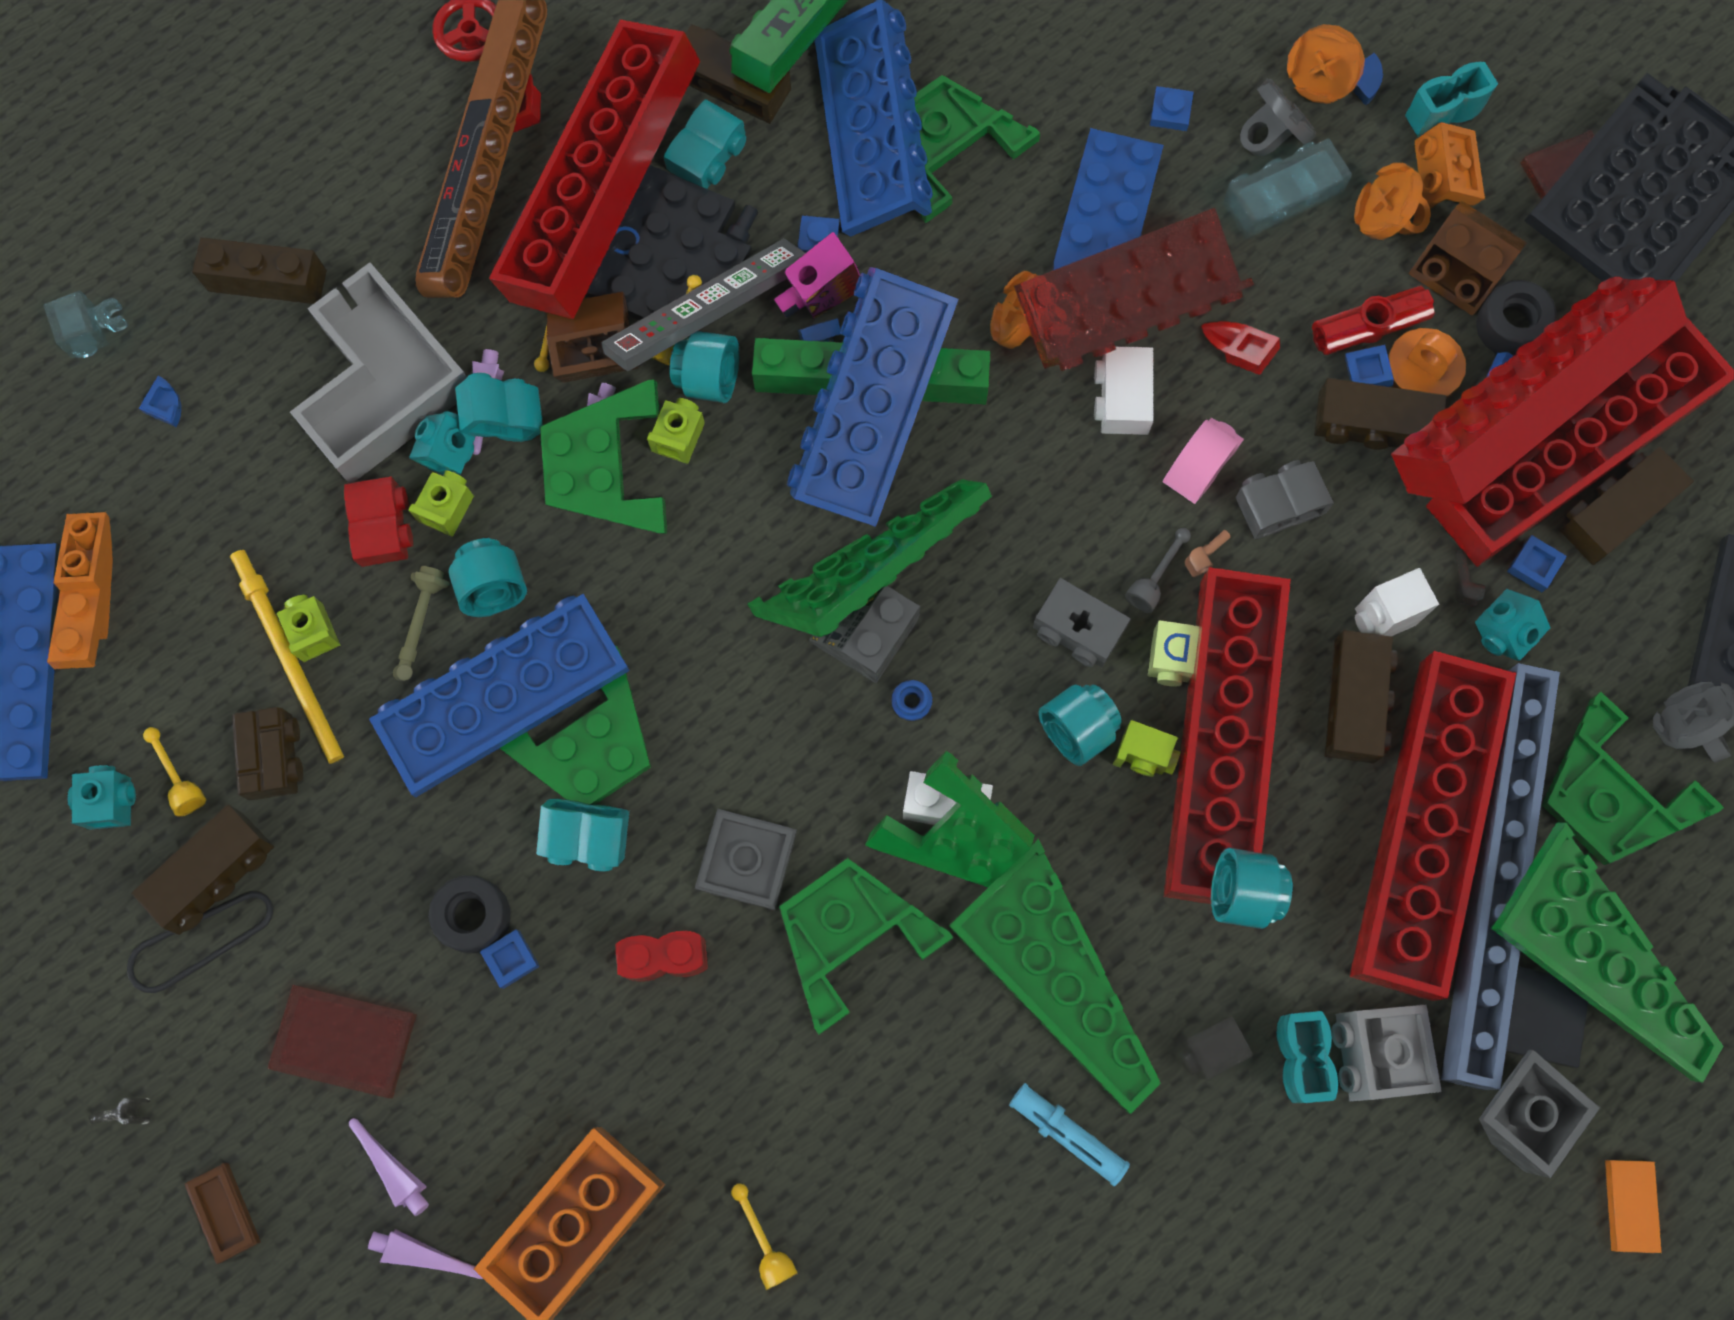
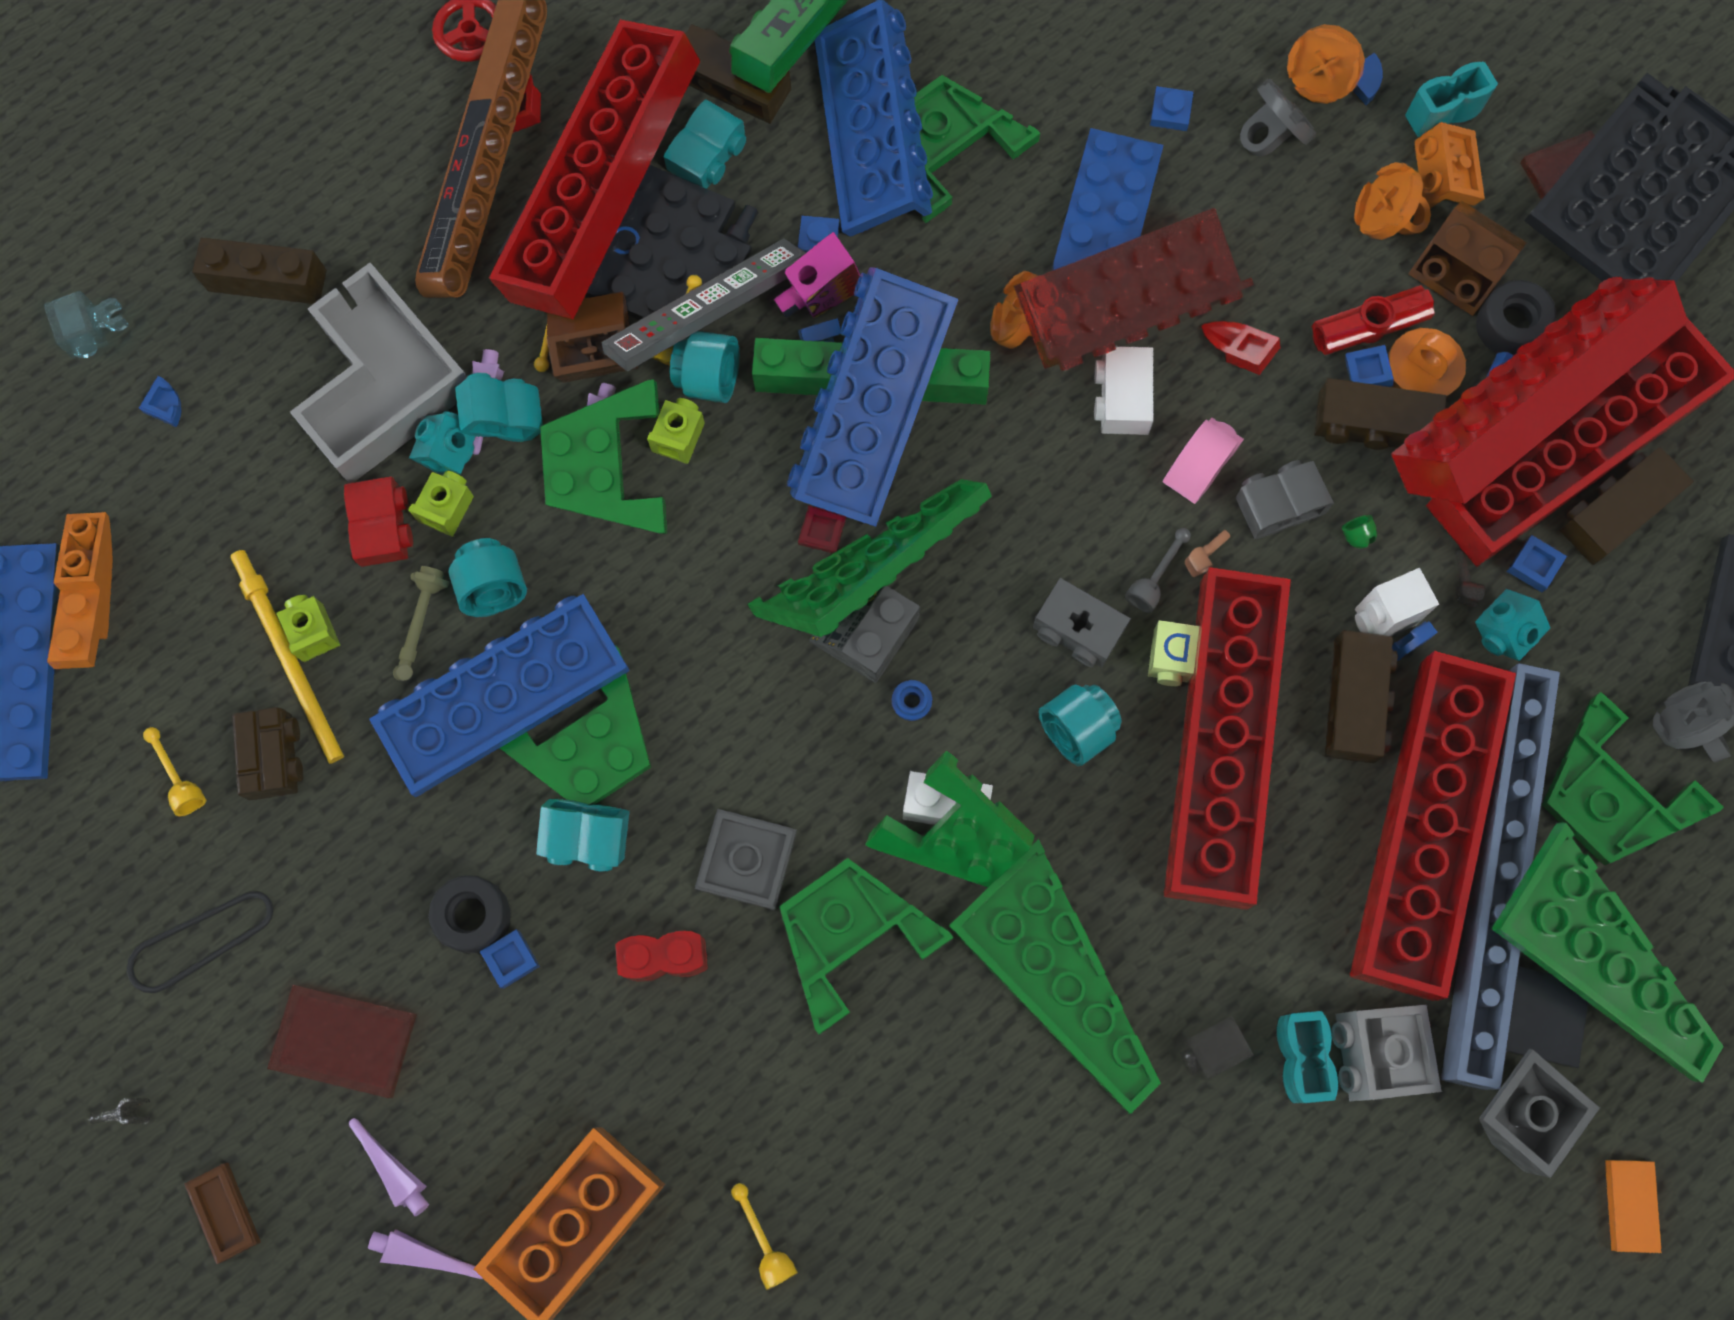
(101, 798): teal brick -> none
(203, 871): dark brown brick -> none
(822, 529): none -> dark red tile
(1069, 1134): medium azure pin -> none
(1147, 750): lime brick -> none
(1250, 889): teal piece -> none
(1286, 187): clear light blue brick -> none
(1360, 531): none -> green hinge
(1415, 639): none -> blue tile

